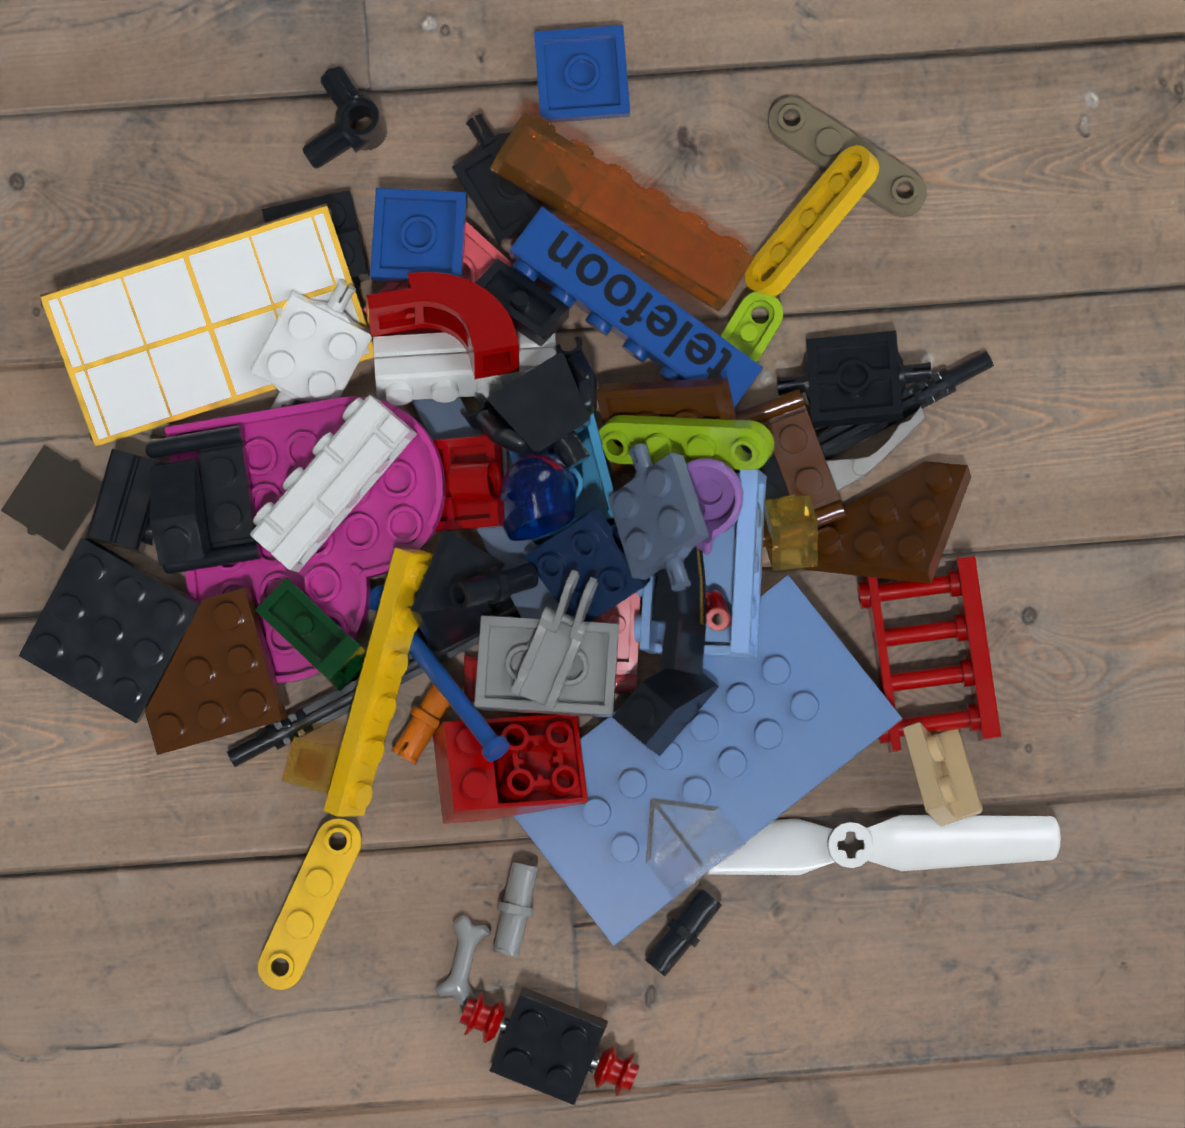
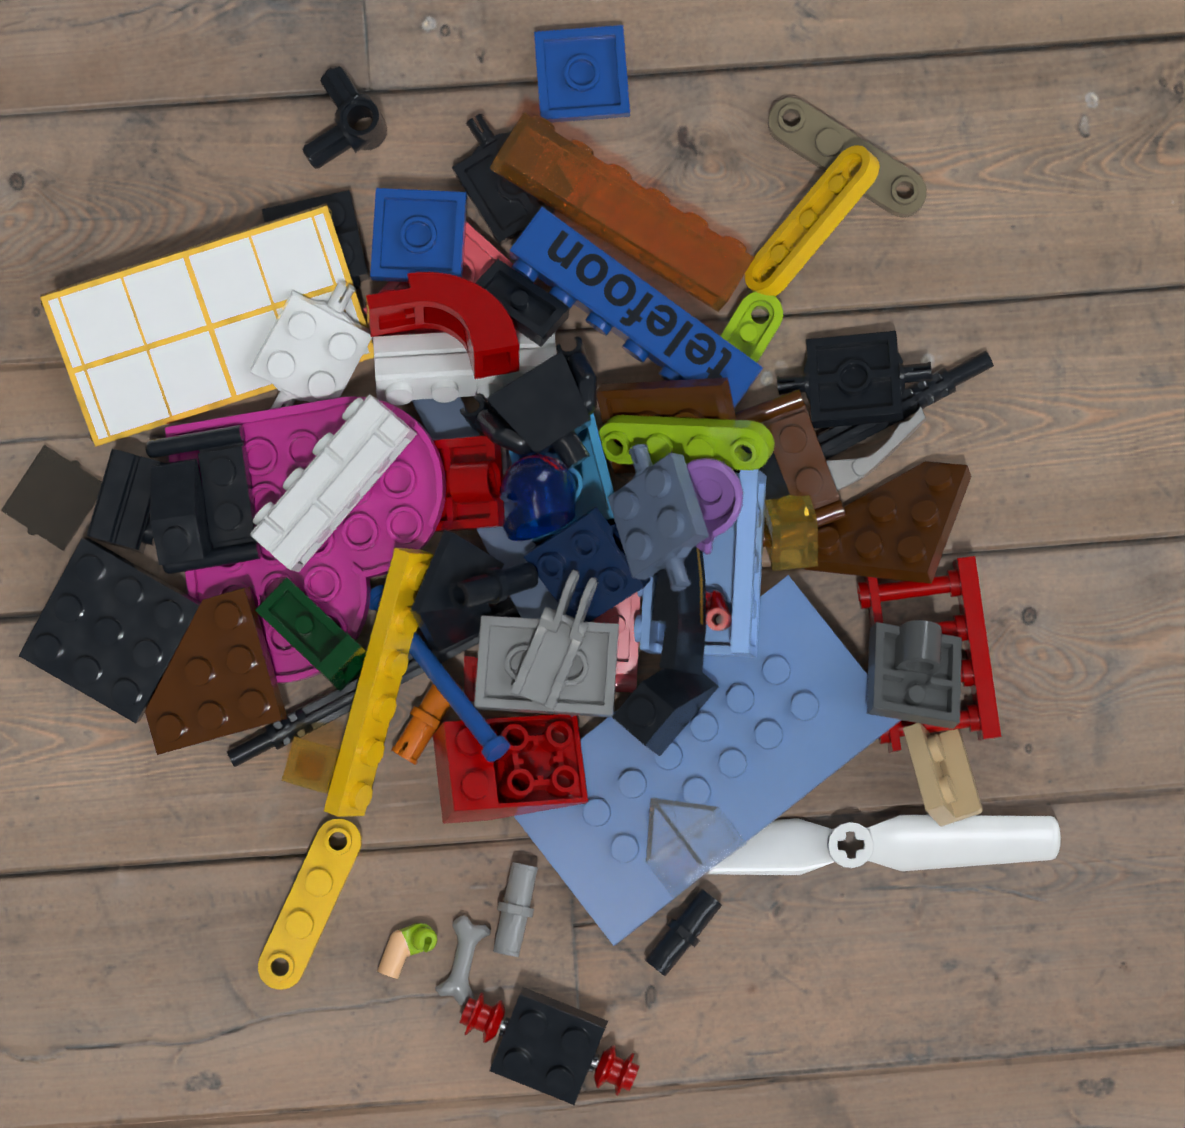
(405, 943): none -> arm
(914, 673): none -> dark grey plate

